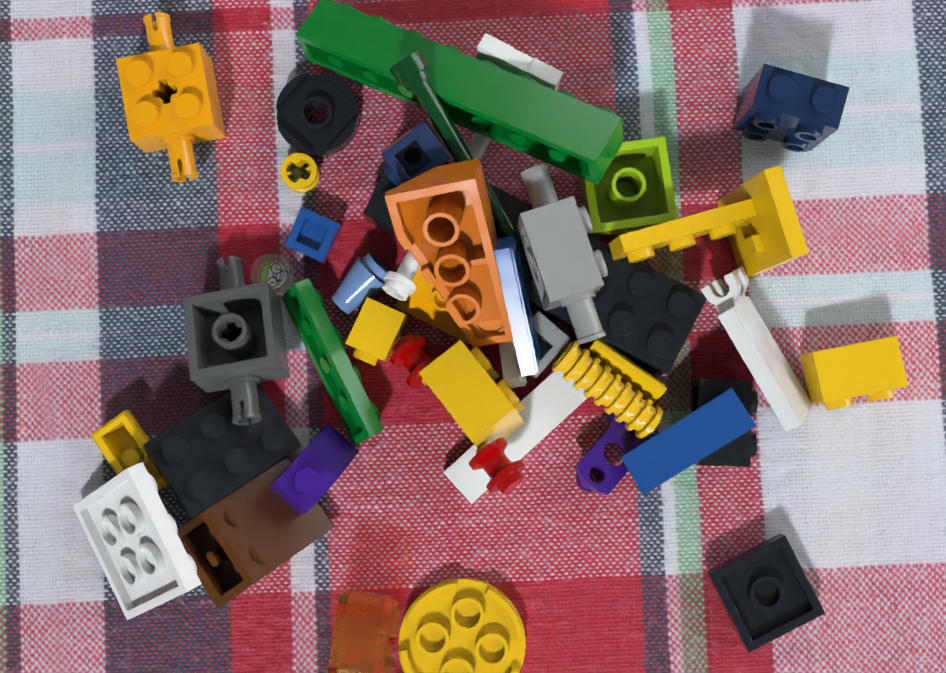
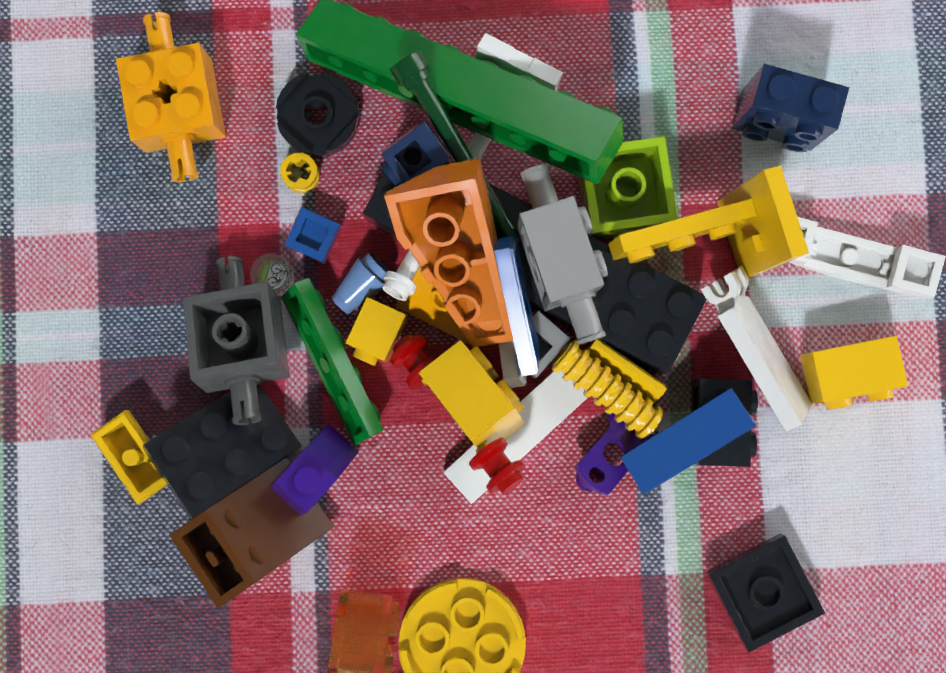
(136, 542): white plate -> none
(870, 262): none -> white slope

